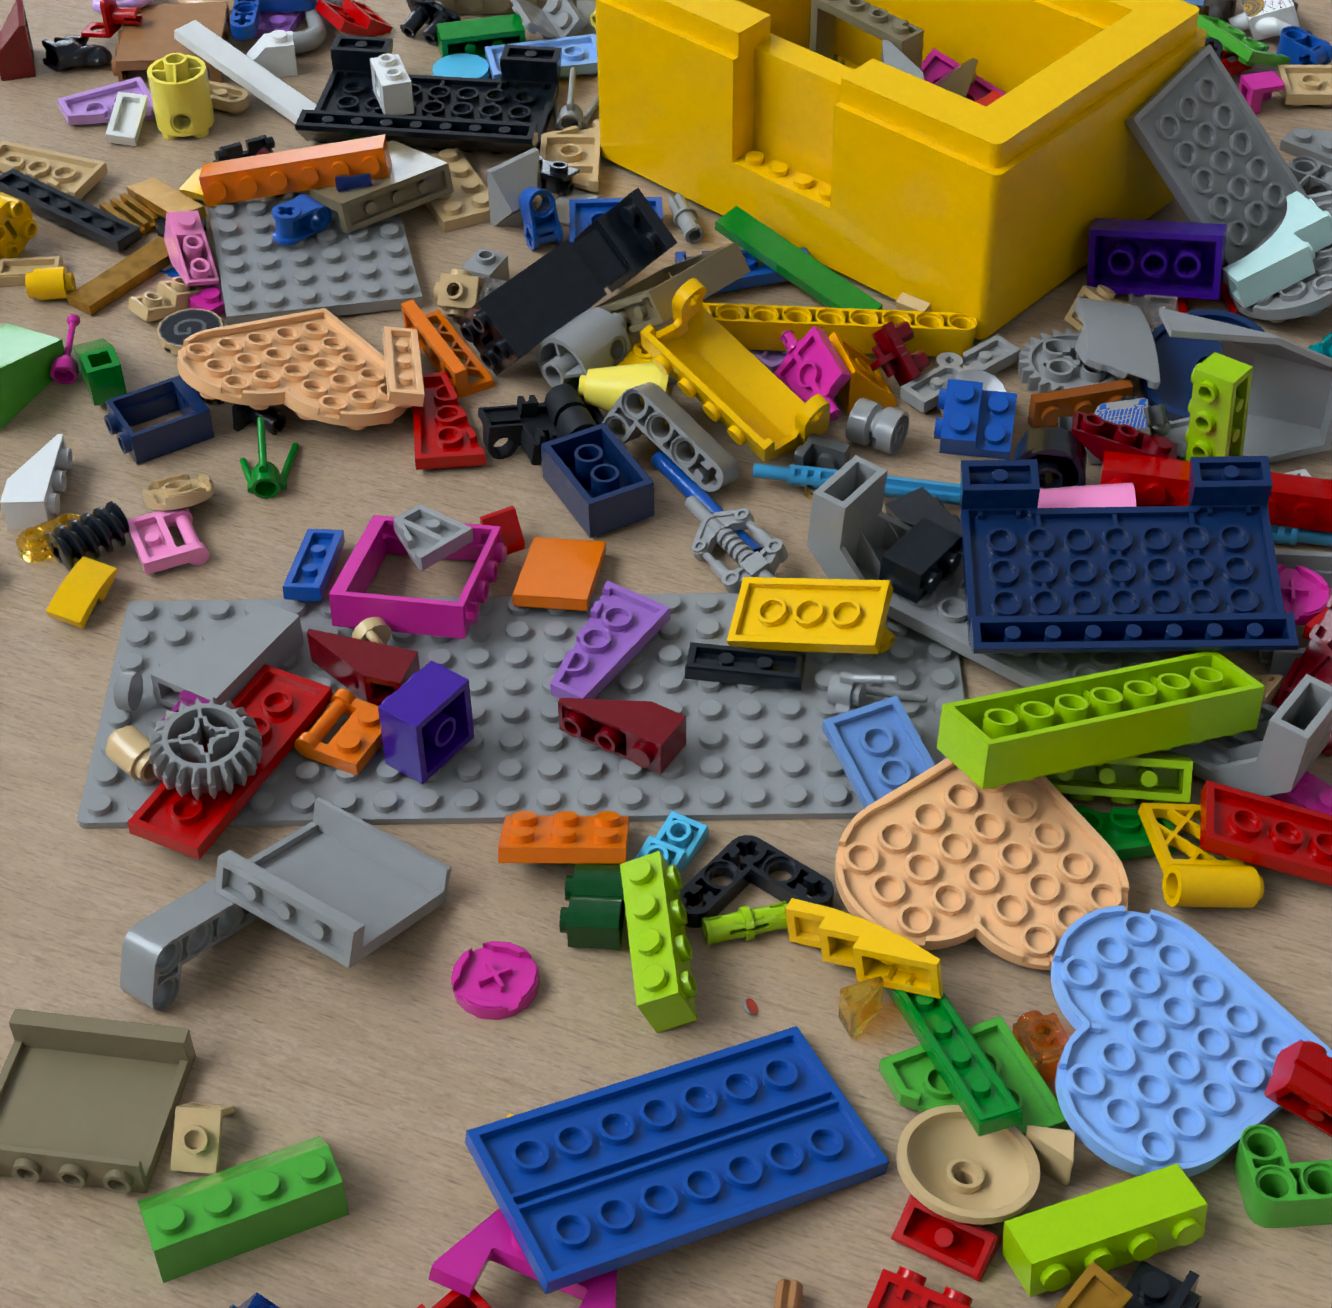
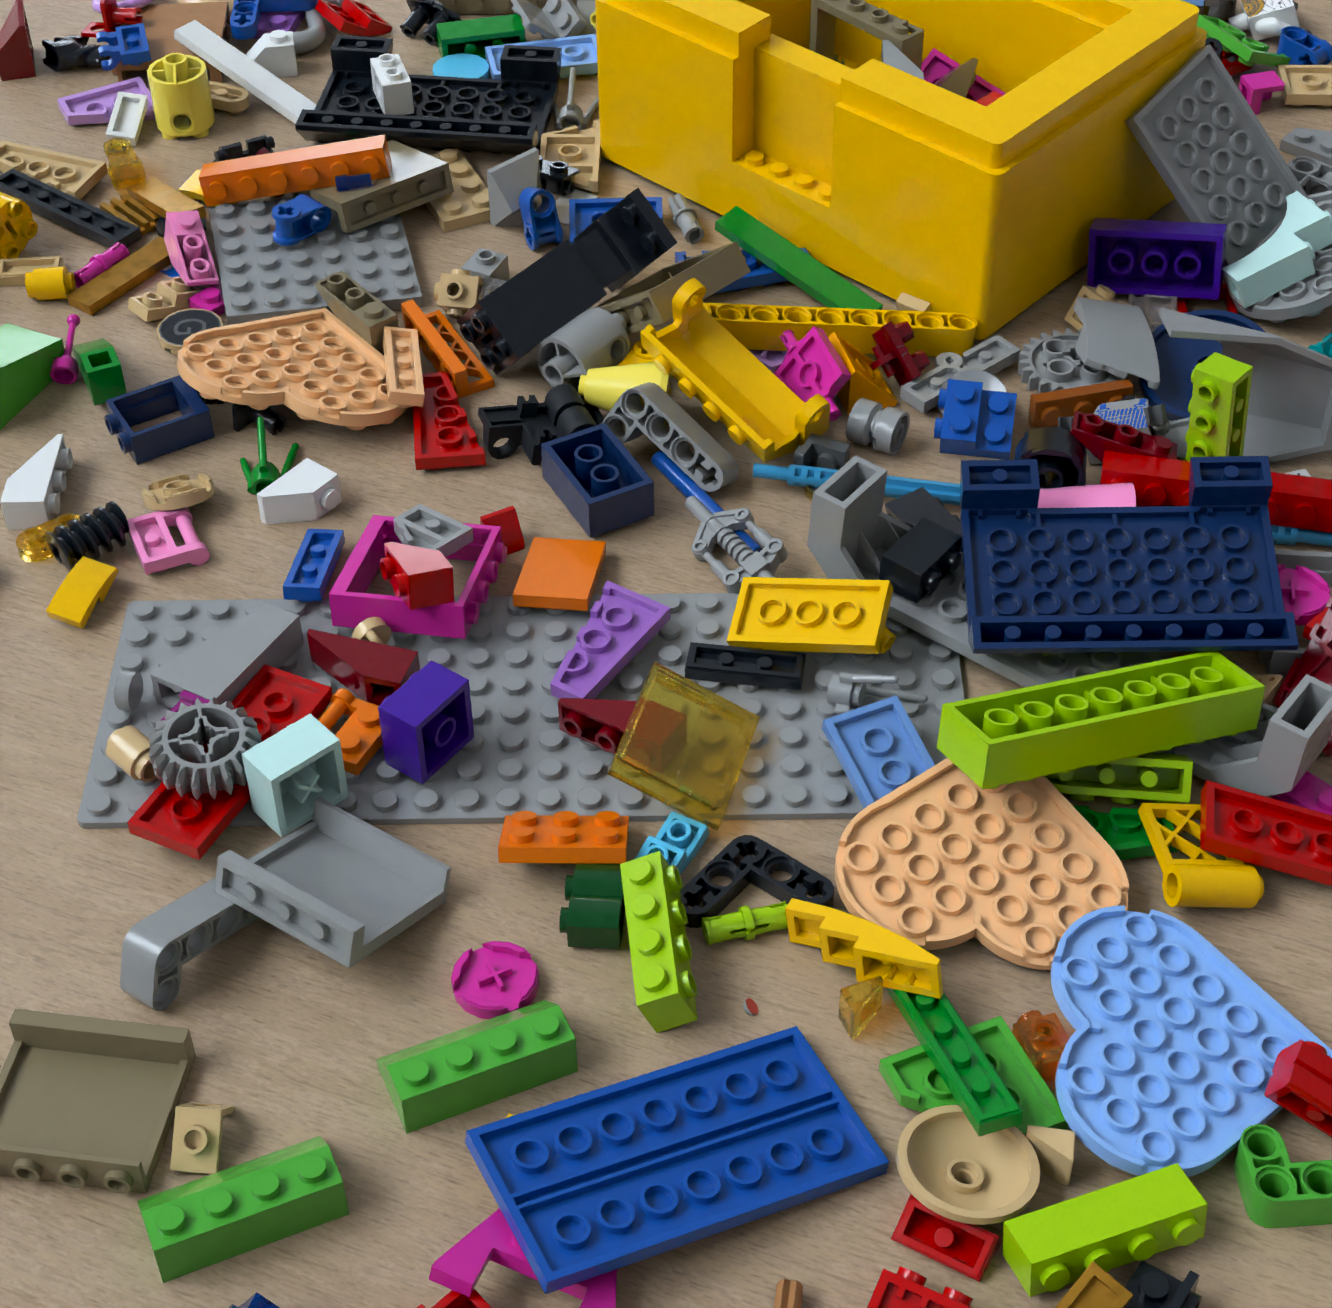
(100, 263): none -> dark pink pin
(123, 165): none -> clear yellow piece
(125, 45): none -> blue plate
(292, 772): none -> light aqua brick
(300, 494): none -> white slope
(357, 308): none -> dark tan slope
(418, 575): none -> red slope
(479, 1064): none -> bright green slope
(684, 746): none -> clear yellow piece

